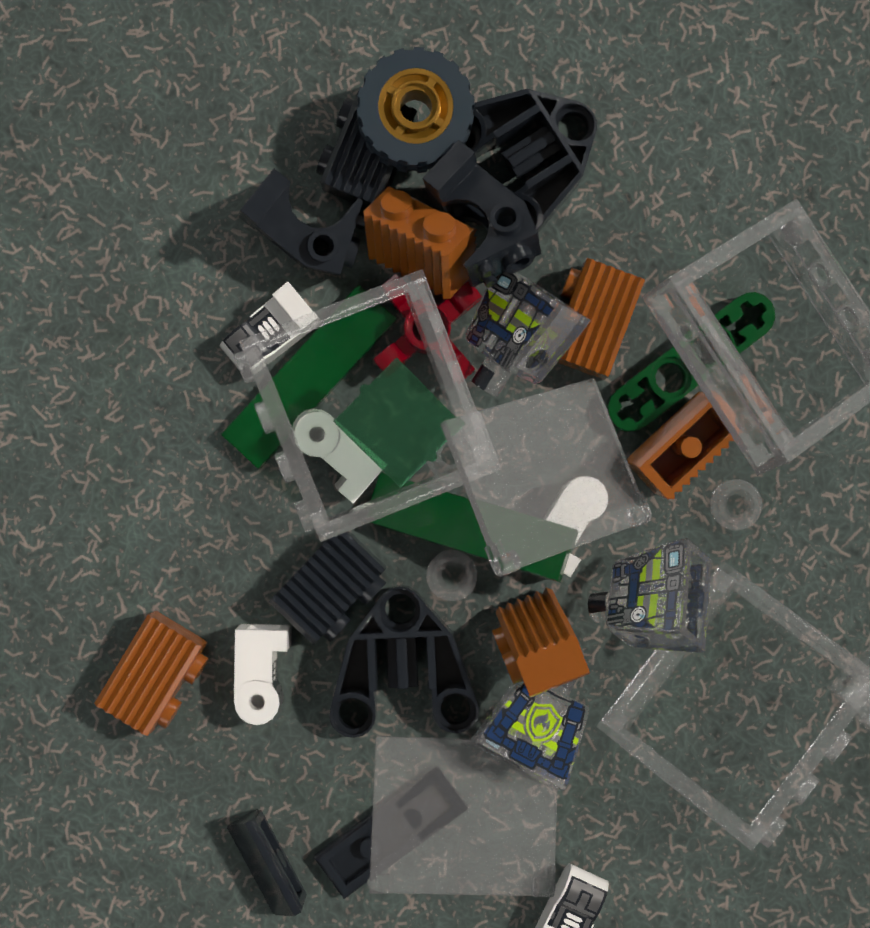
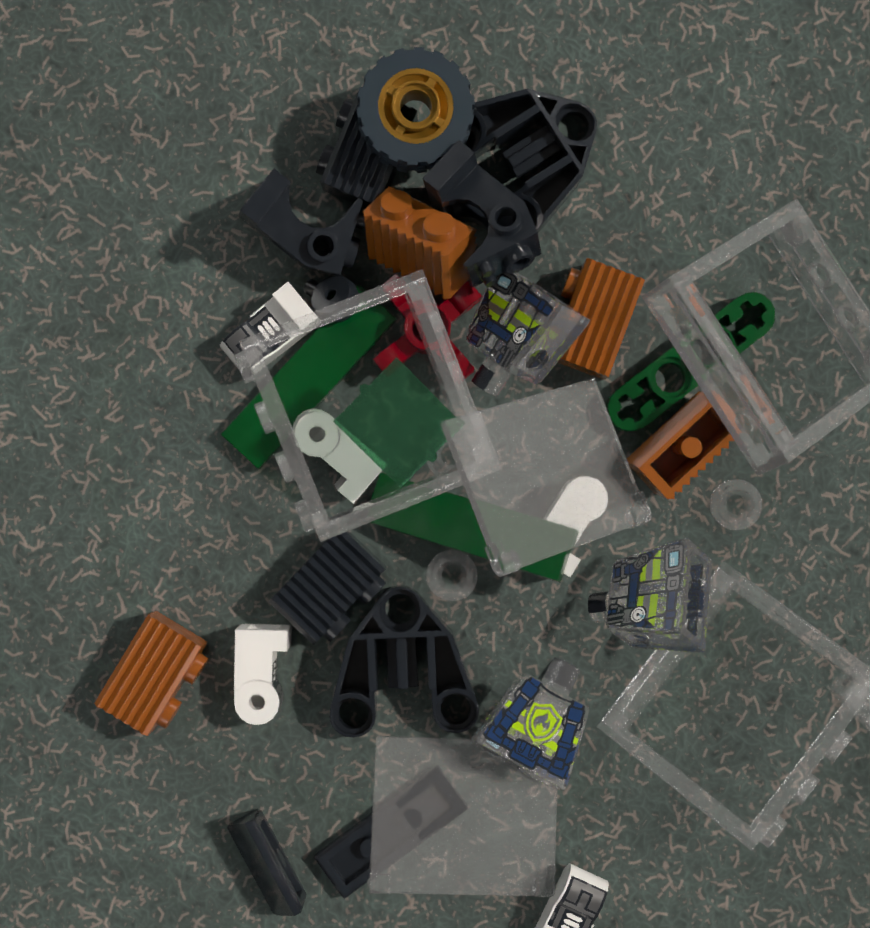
(329, 292): none -> black piece
(539, 643): dark orange brick -> none

